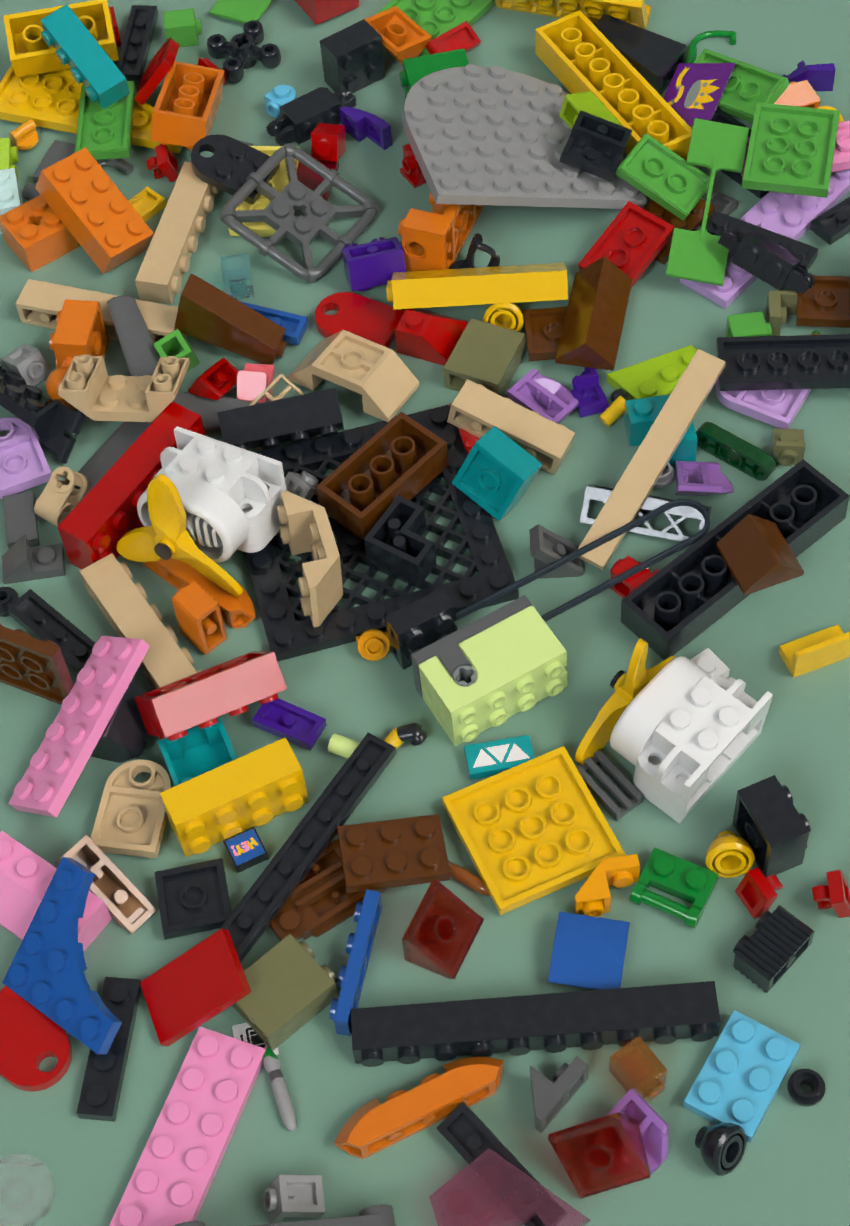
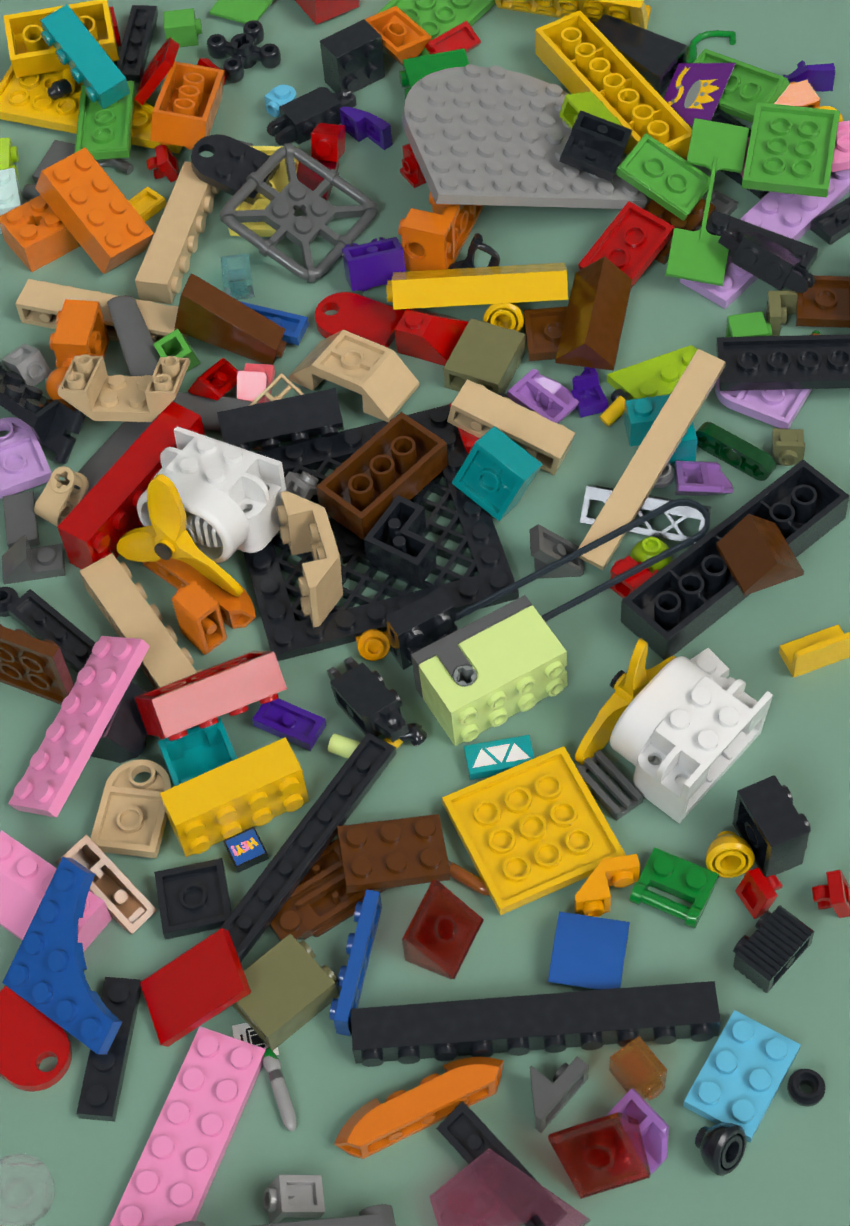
(25, 135): light orange plate -> none
(63, 87): none -> black arm
(368, 701): none -> black hinge
(649, 548): none -> lime brick

